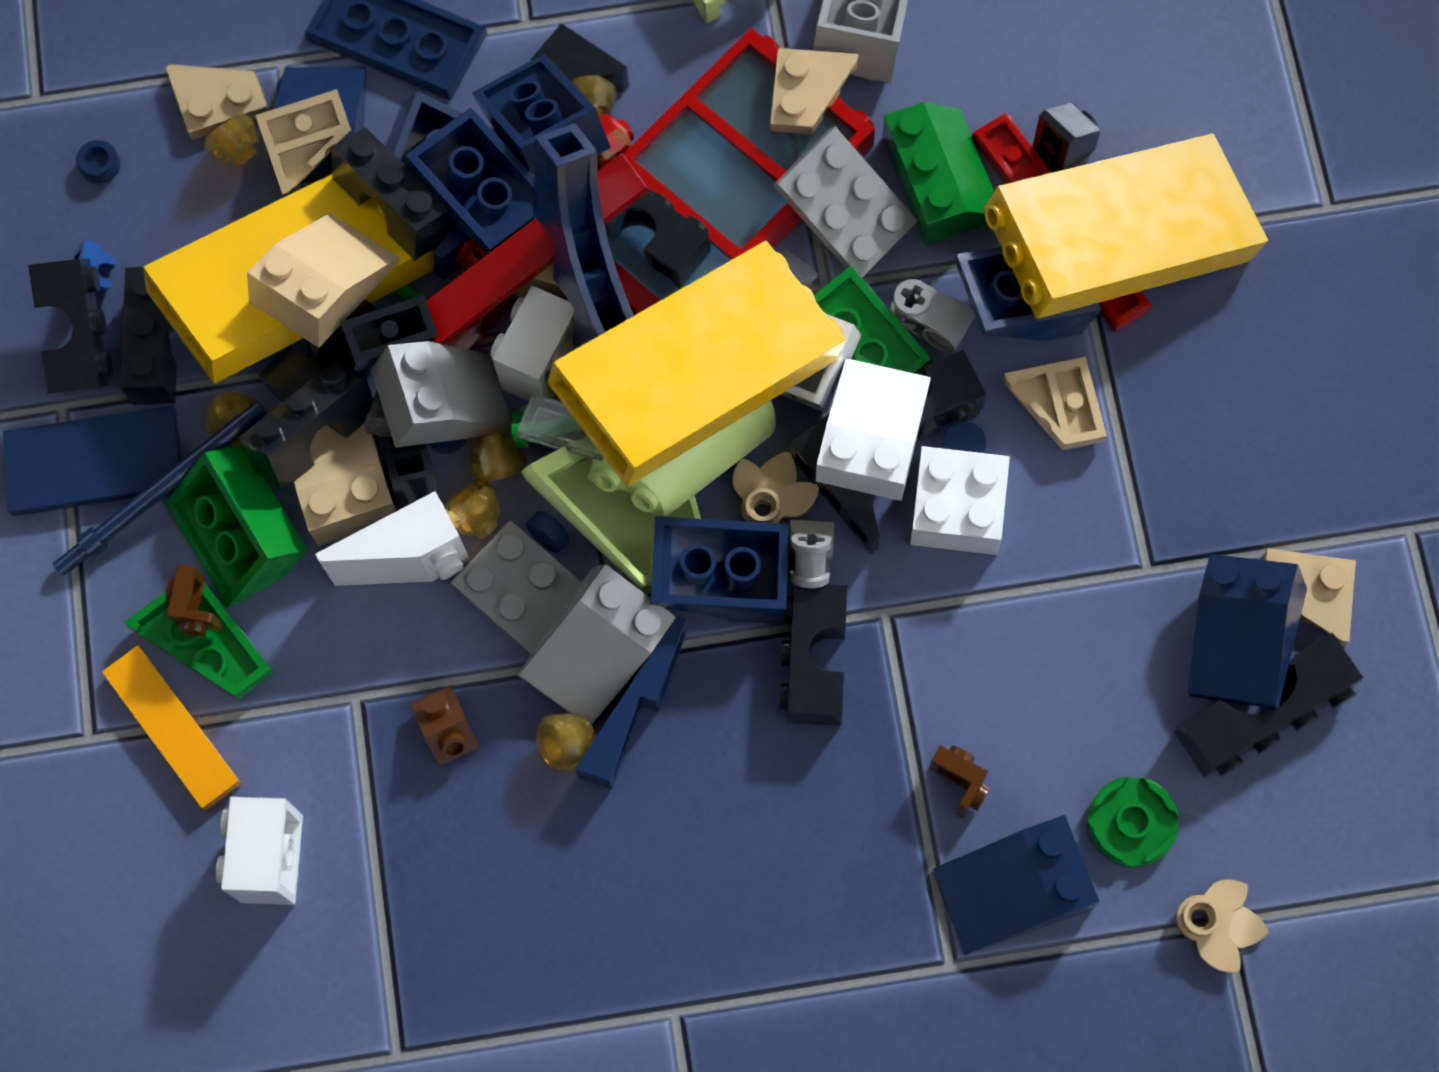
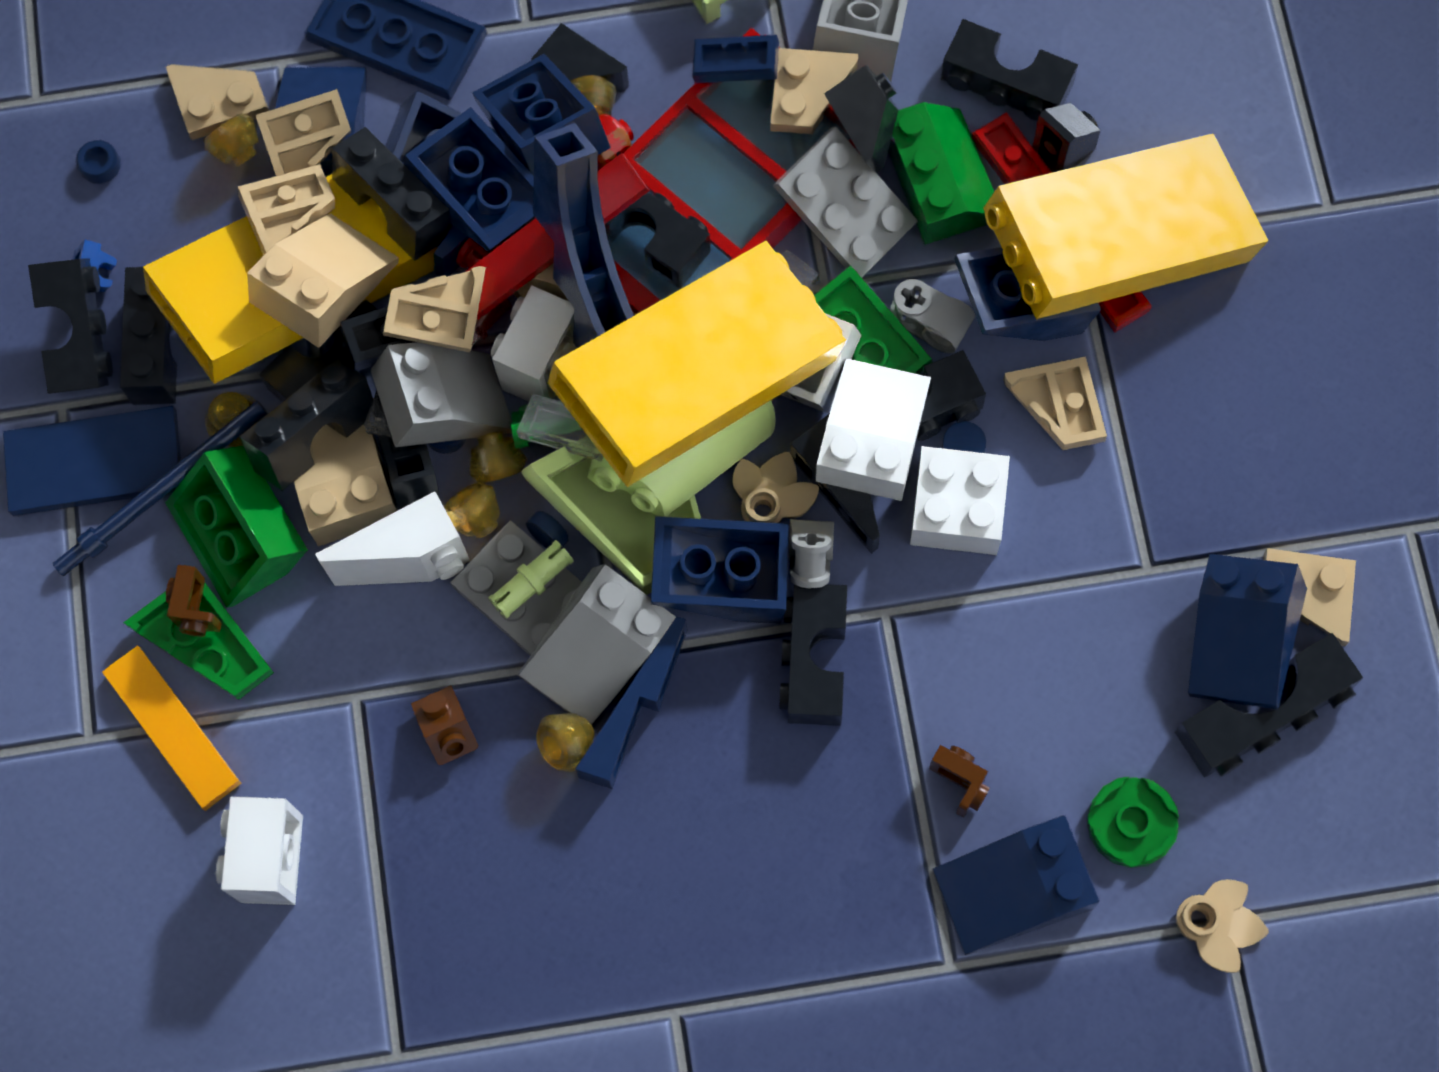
(286, 204): none -> tan wing
(437, 311): none -> tan wing
(531, 579): none -> yellowish green pin
(735, 59): none -> dark blue plate
(866, 113): none -> black slope
(974, 67): none -> black arch

